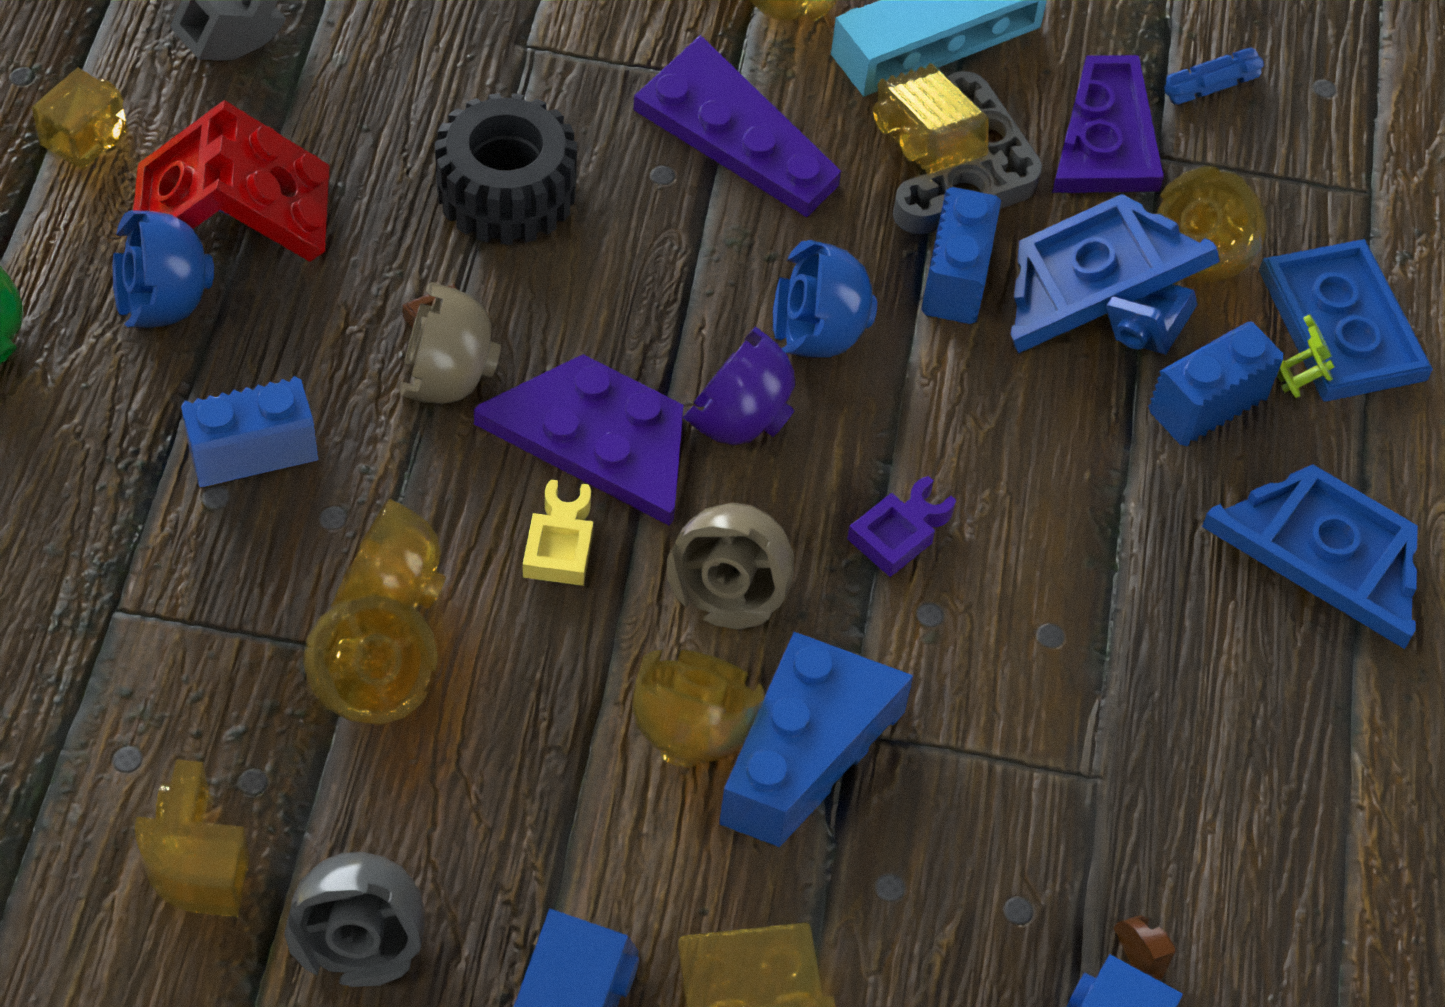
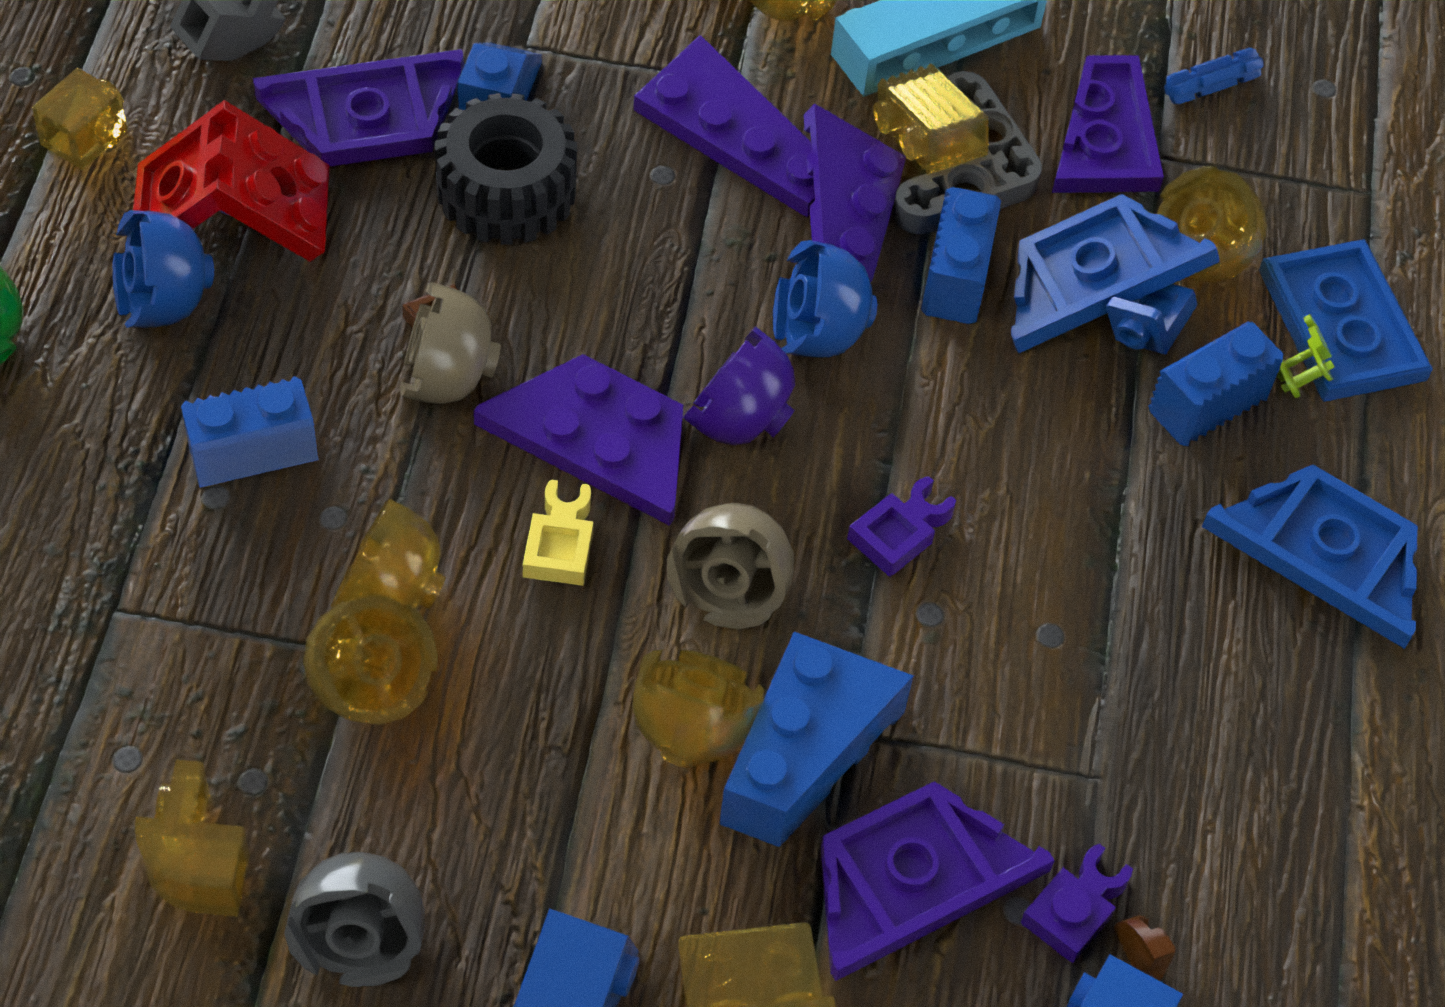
(365, 107): none -> dark purple wing
(497, 70): none -> blue slope
(852, 186): none -> dark purple wing
(915, 872): none -> dark purple wing
(1075, 909): none -> dark purple plate

